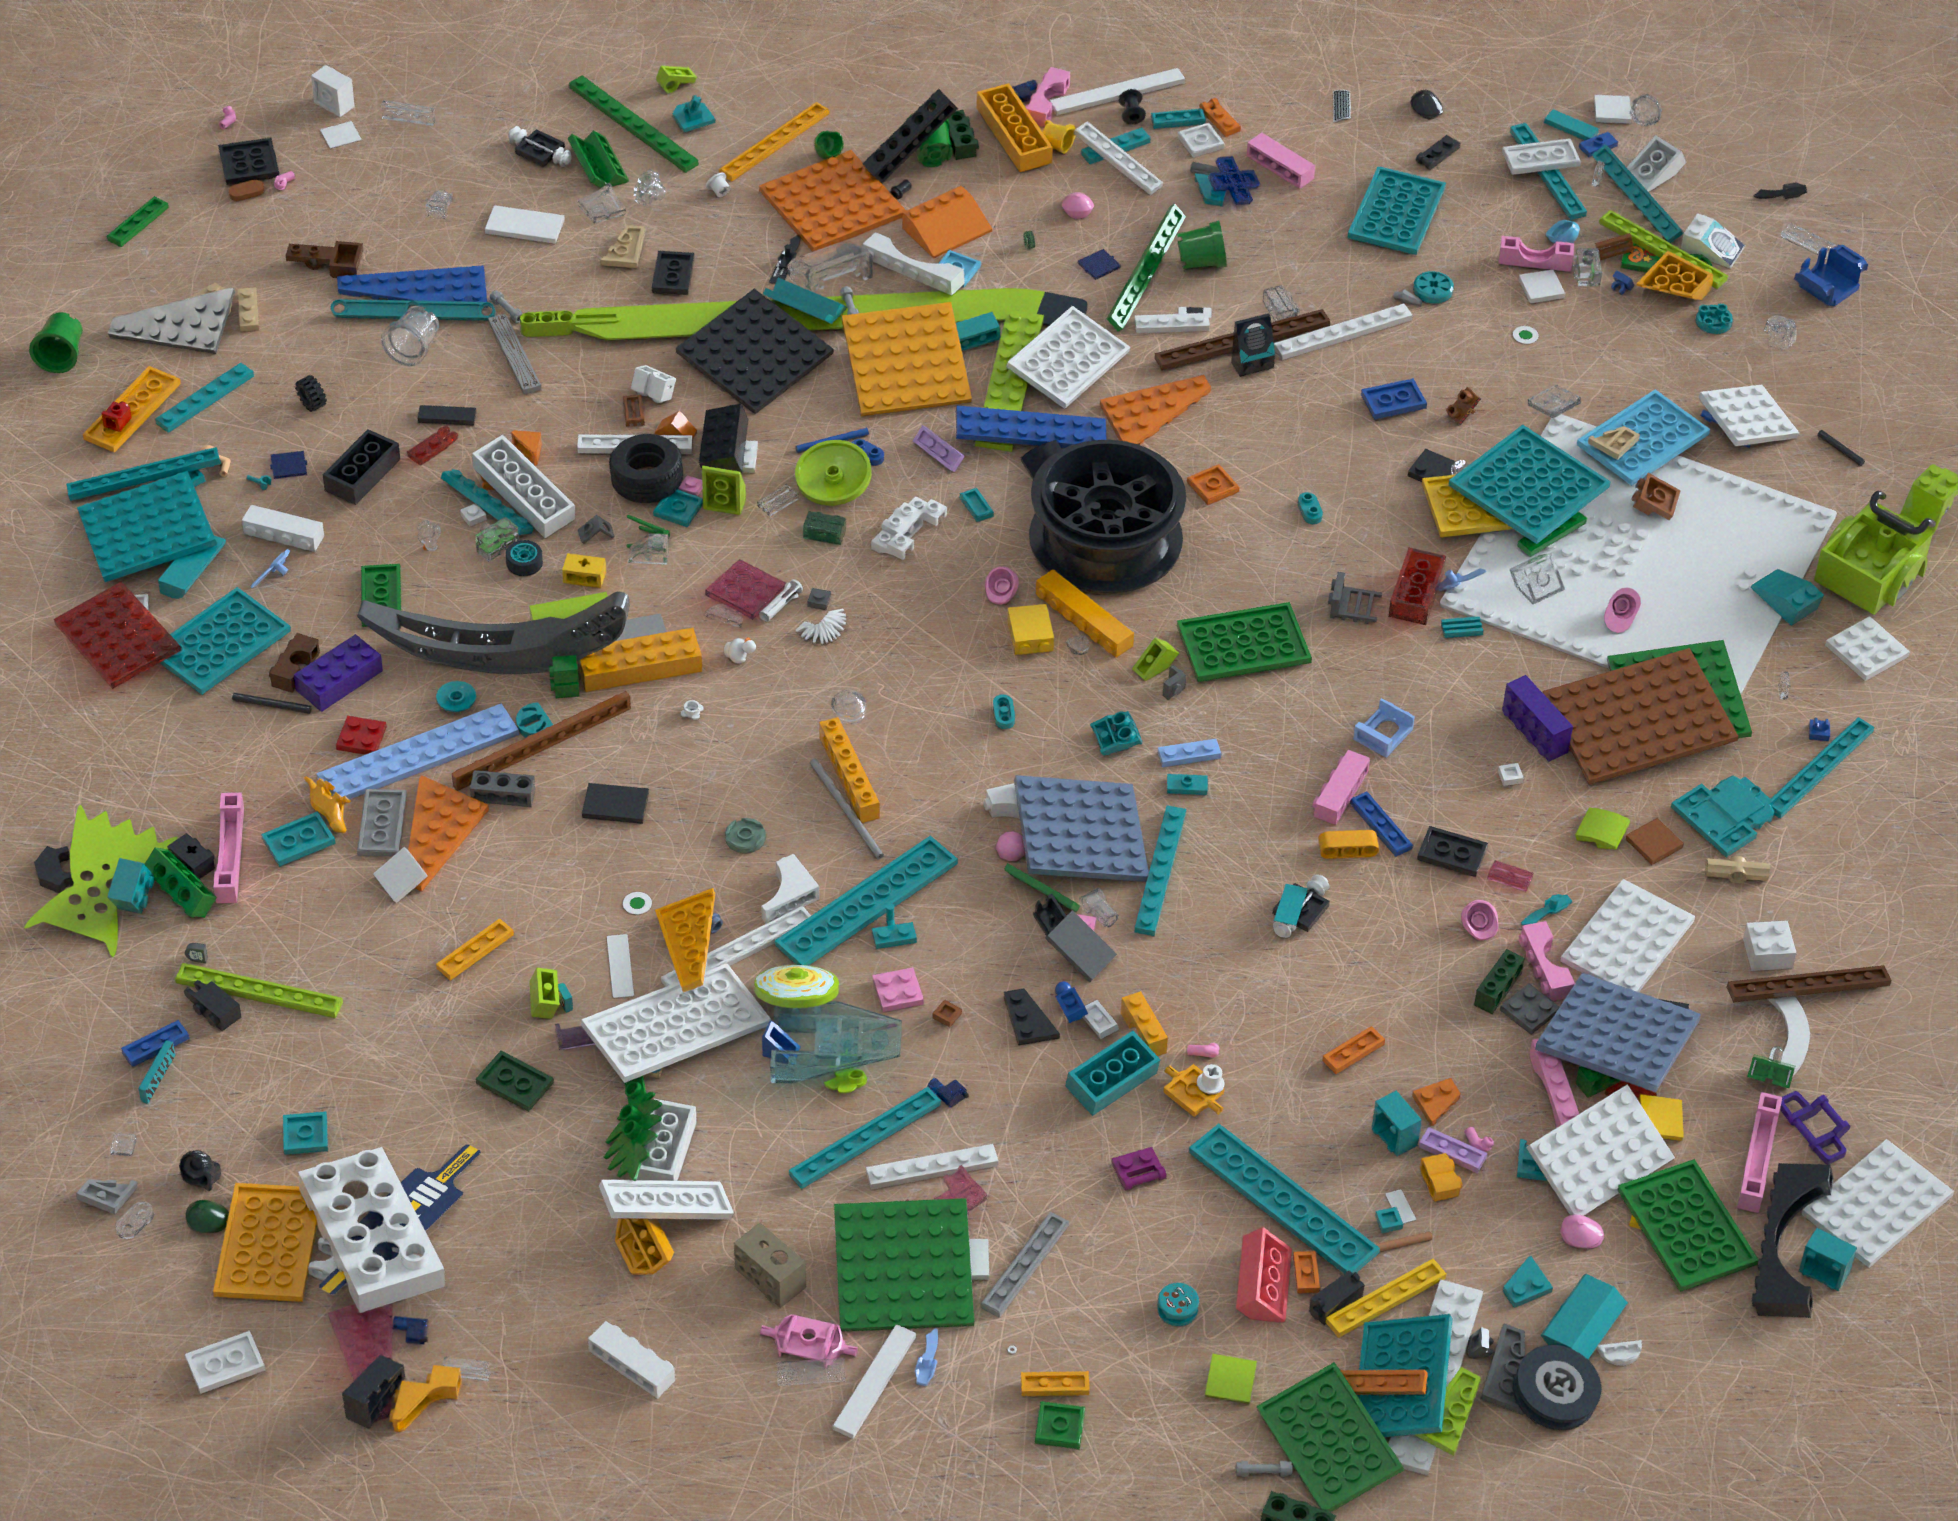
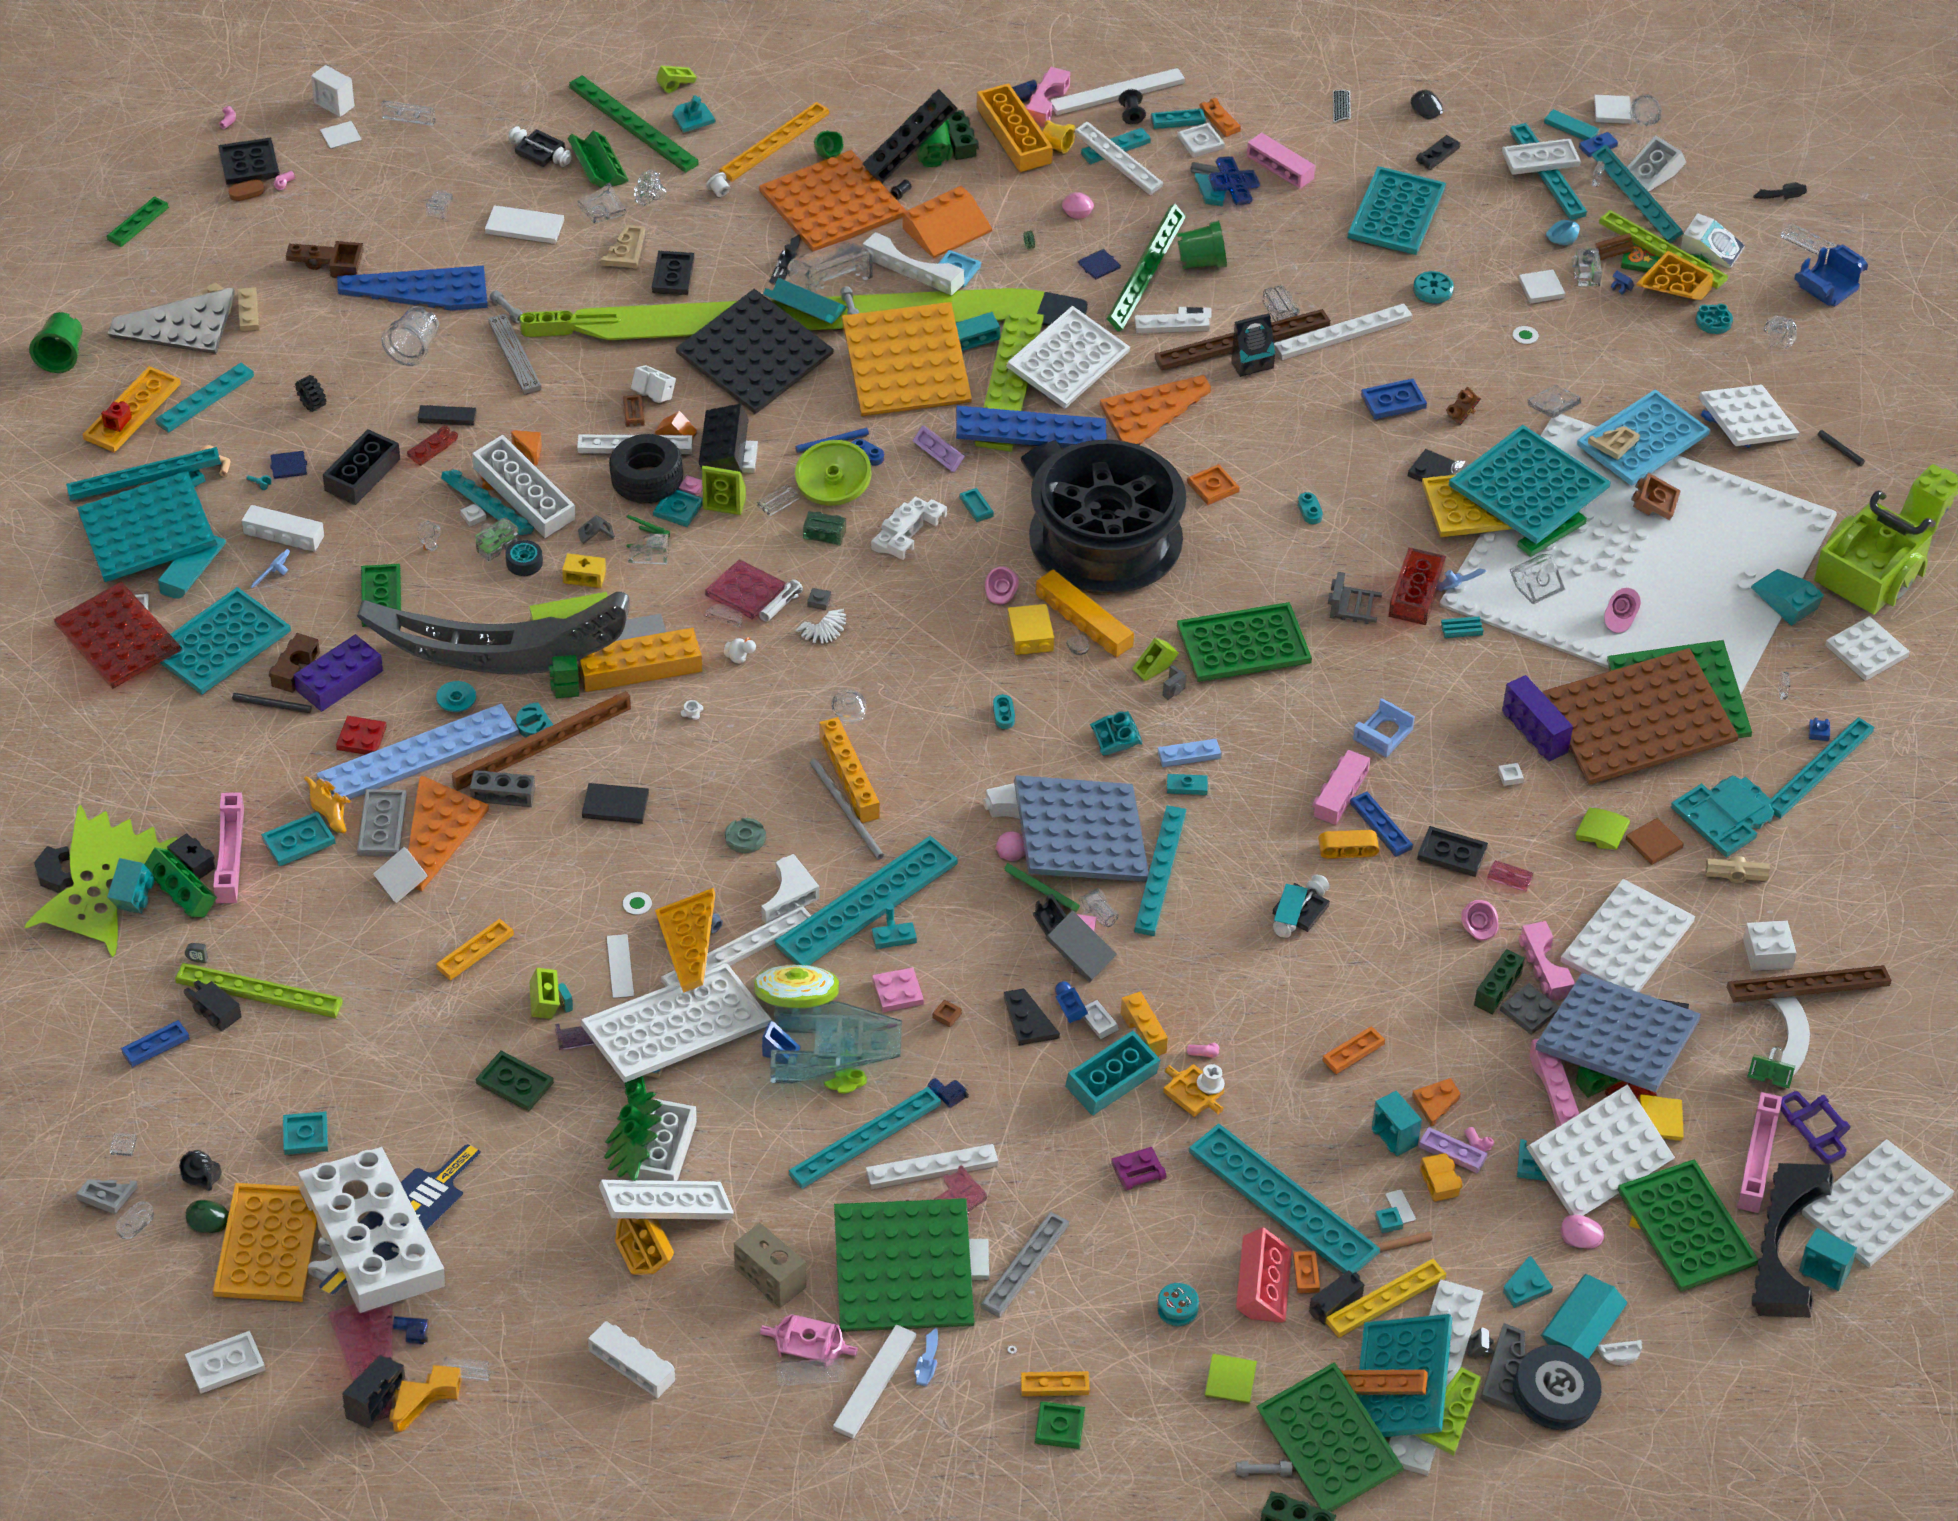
(156, 1071): teal tile -> none
(397, 308): teal beam -> none
(1407, 297): light grey bar -> none
(1517, 254): bright pink arch -> none
(1551, 906): teal piece -> none

